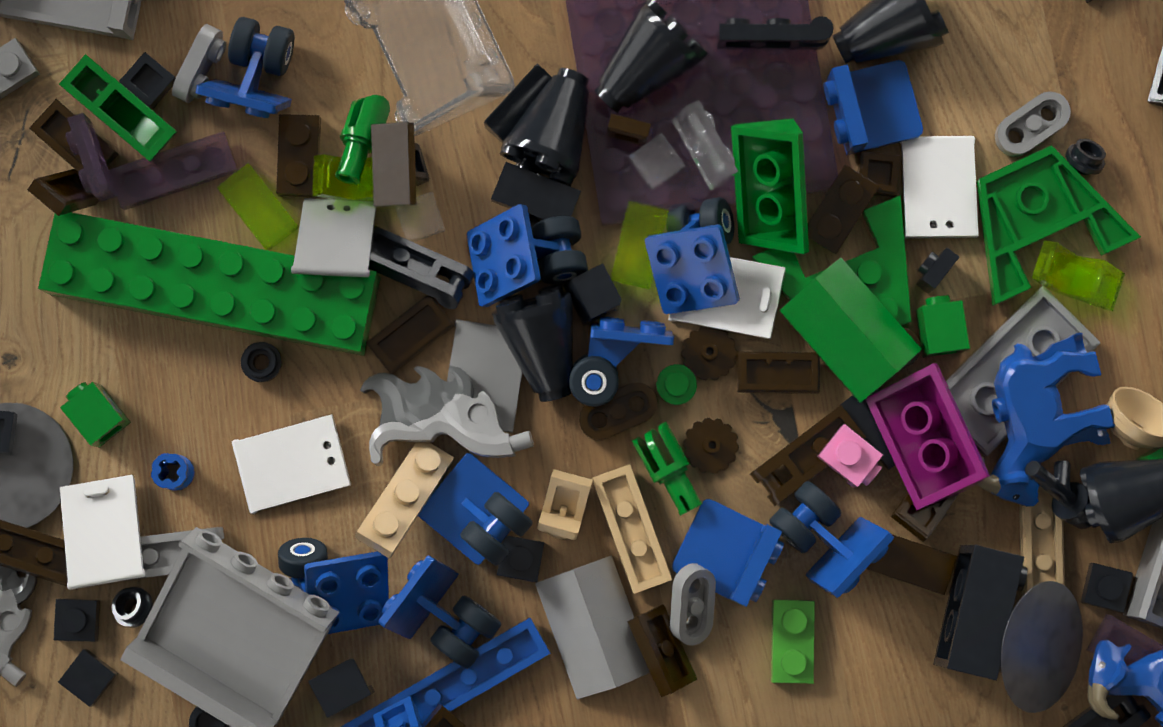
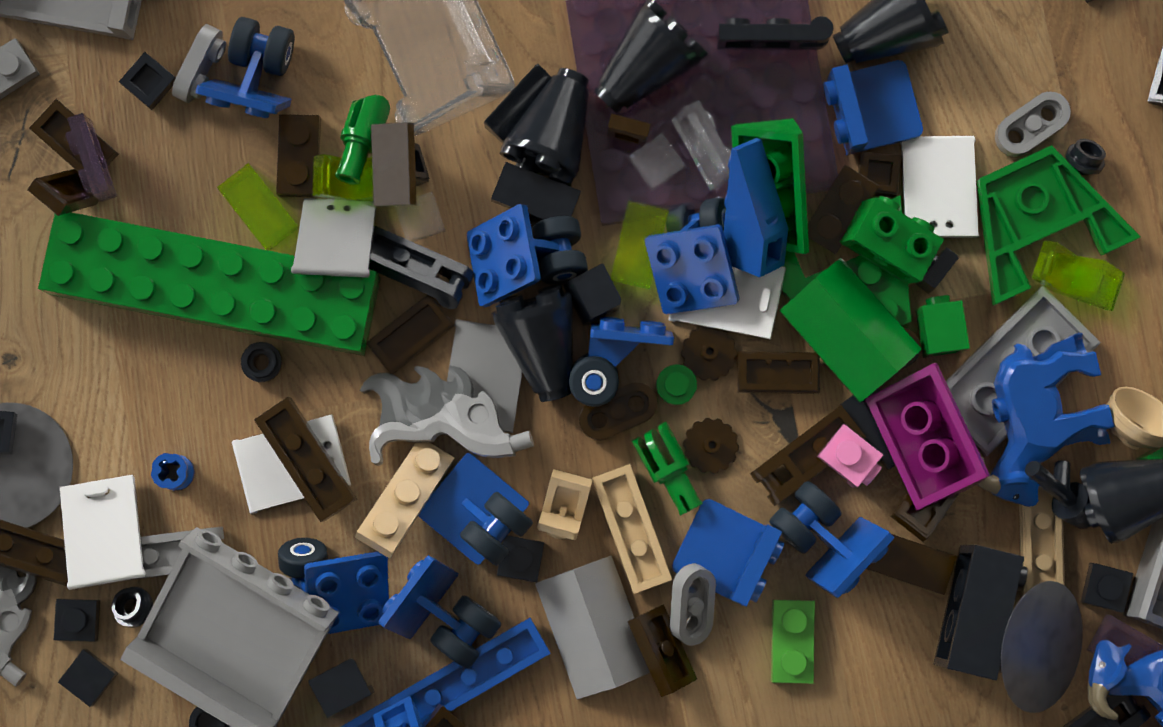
(94, 413): green brick -> none
(118, 108): green slope -> none
(173, 170): plate -> none
(305, 459): none -> dark brown plate
(753, 213): none -> blue slope
(892, 239): none -> green brick

